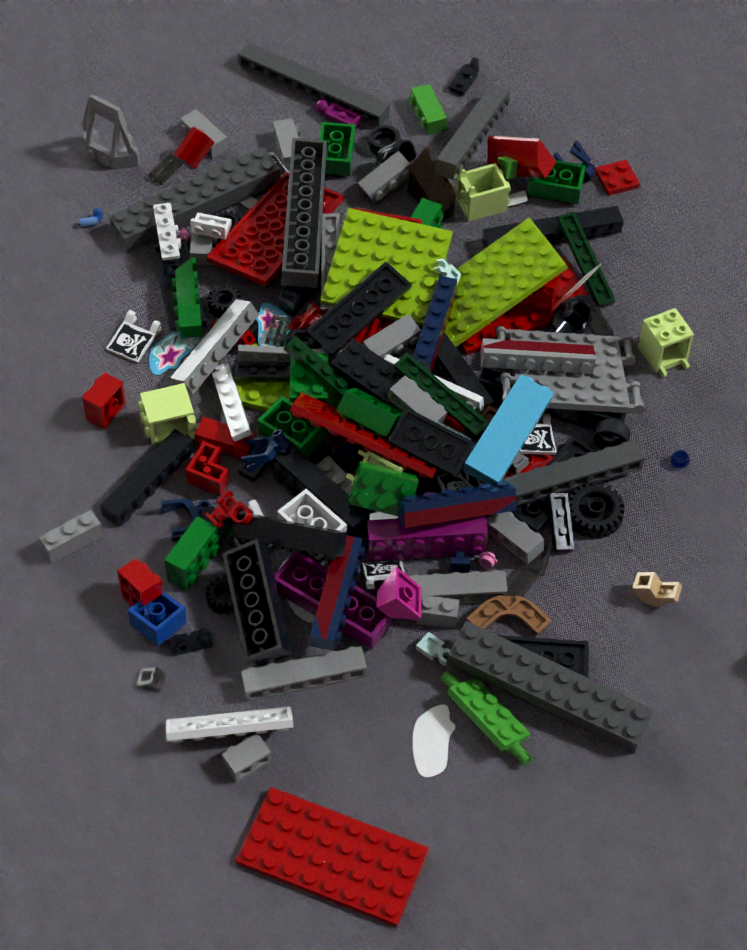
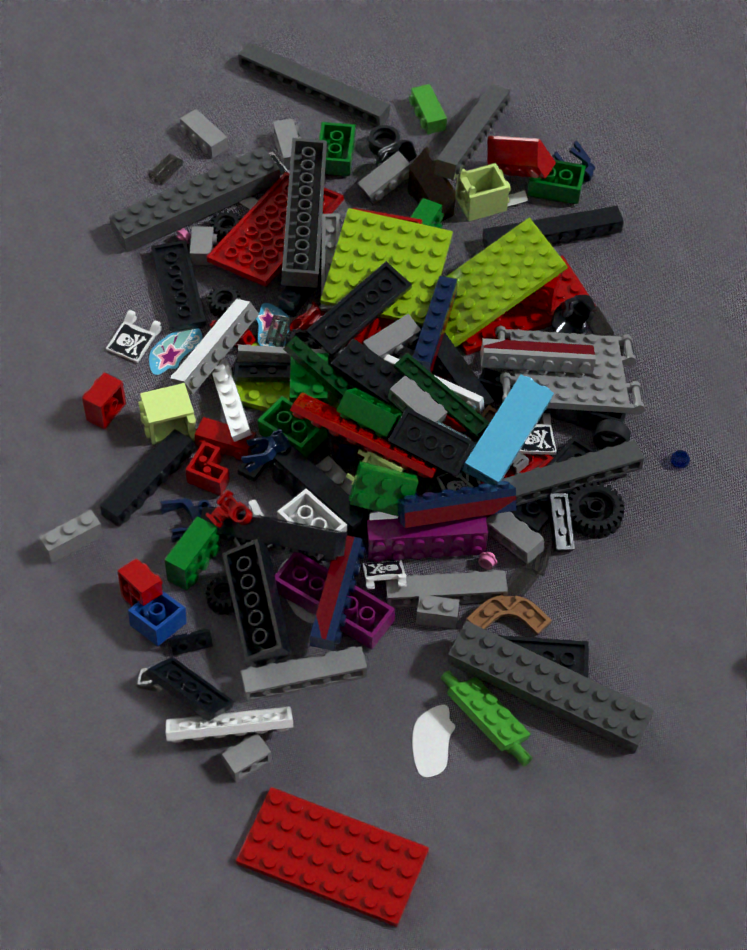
(93, 220): arm -> none
(128, 155): light grey windscreen -> none
(167, 231): white bracket -> none
(188, 300): green wedge -> none
(189, 688): none -> black plate
(194, 147): red panel -> none
(210, 225): white bracket -> none
(337, 113): magenta plate -> none
(399, 596): dark pink slope -> none
(433, 647): light aqua plate -> none
(447, 270): light aqua plate -> none
(460, 563): dark blue tile -> none
(465, 77): black hinge -> none
(508, 166): bright green slope -> none
(576, 286): white sticker -> none
(585, 259): dark green plate -> none
(617, 177): red plate -> none
(653, 591): tan brick -> none
(665, 341): yellowish green container -> none

